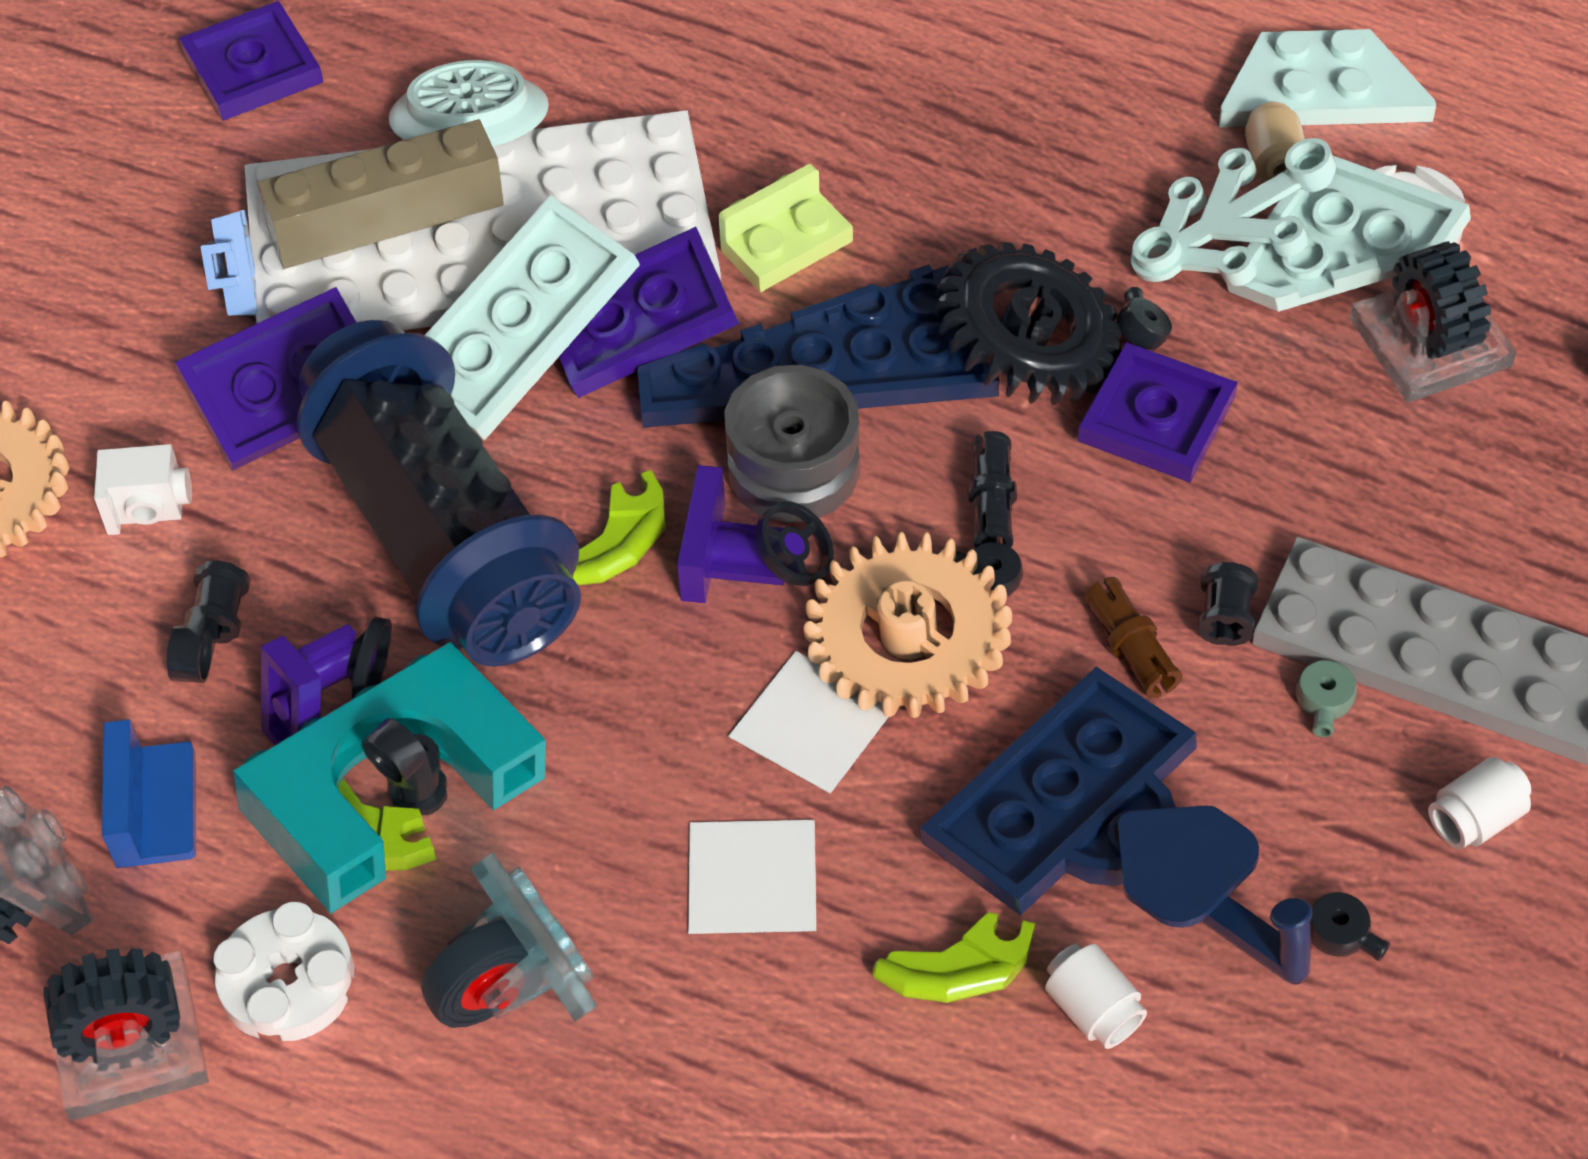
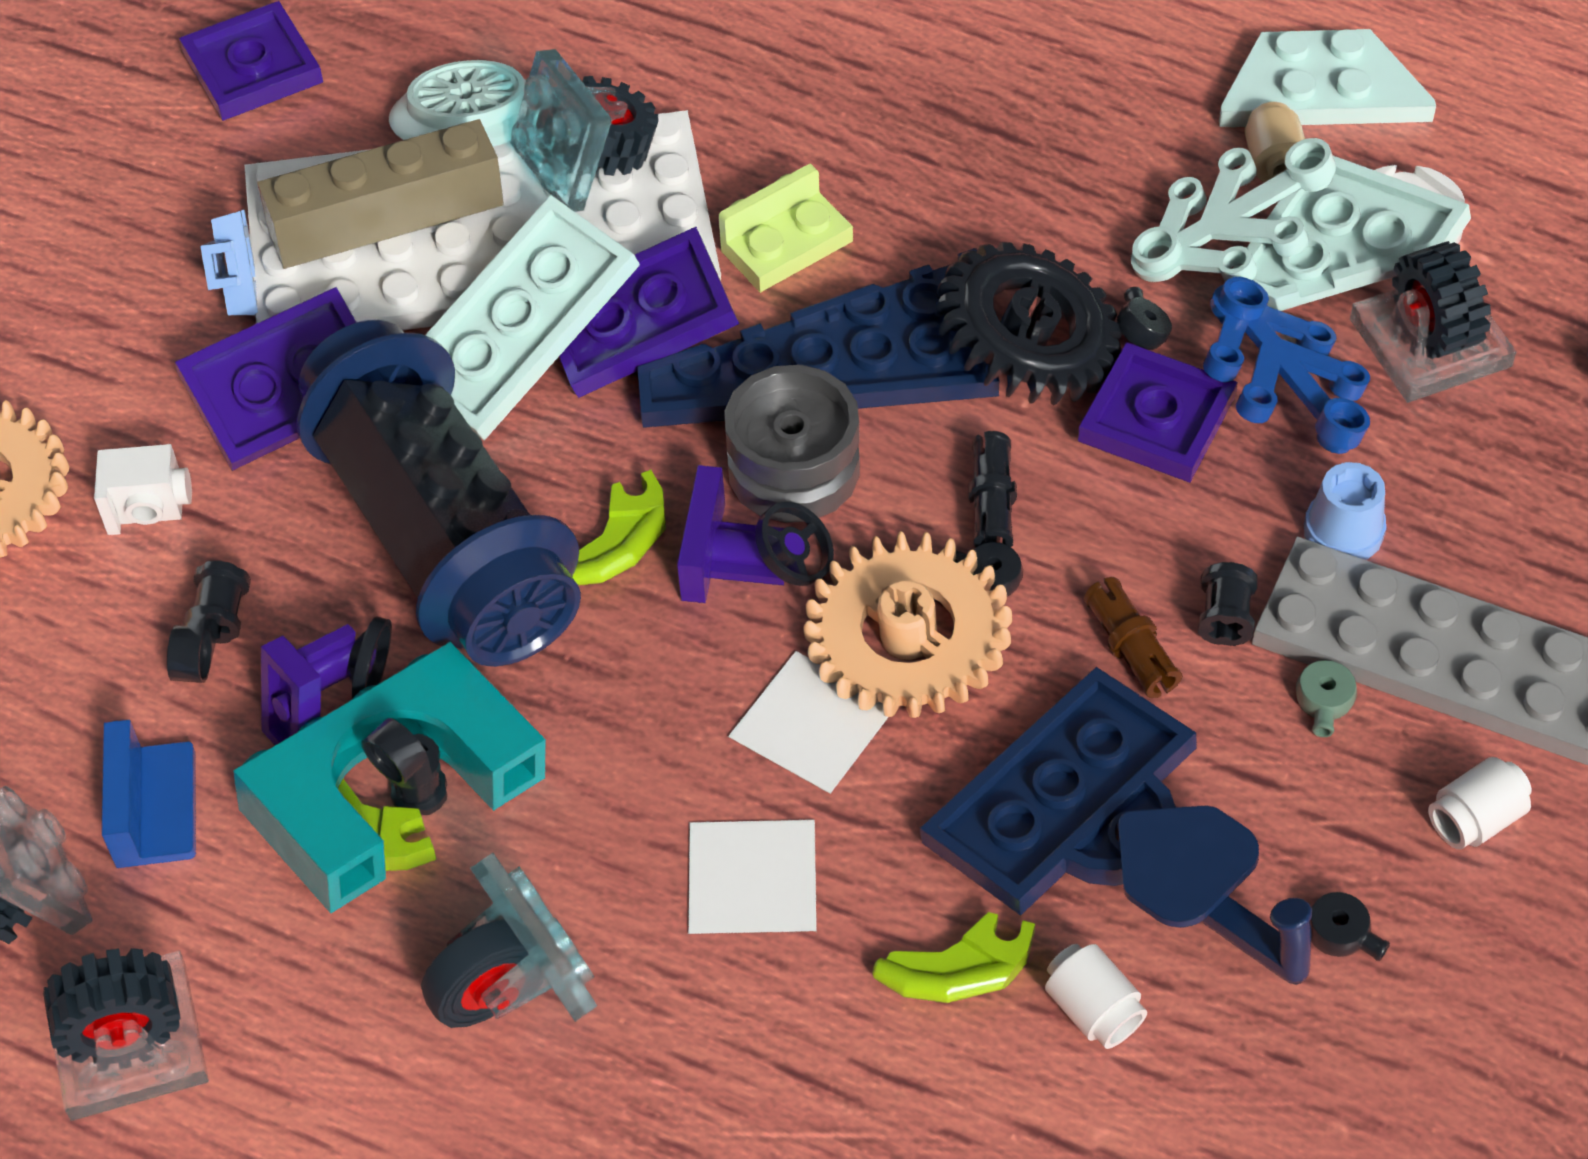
(276, 939): white plate -> none
(579, 125): none -> clear light blue plate
(1244, 309): none -> blue plant
(1348, 511): none -> light blue piece

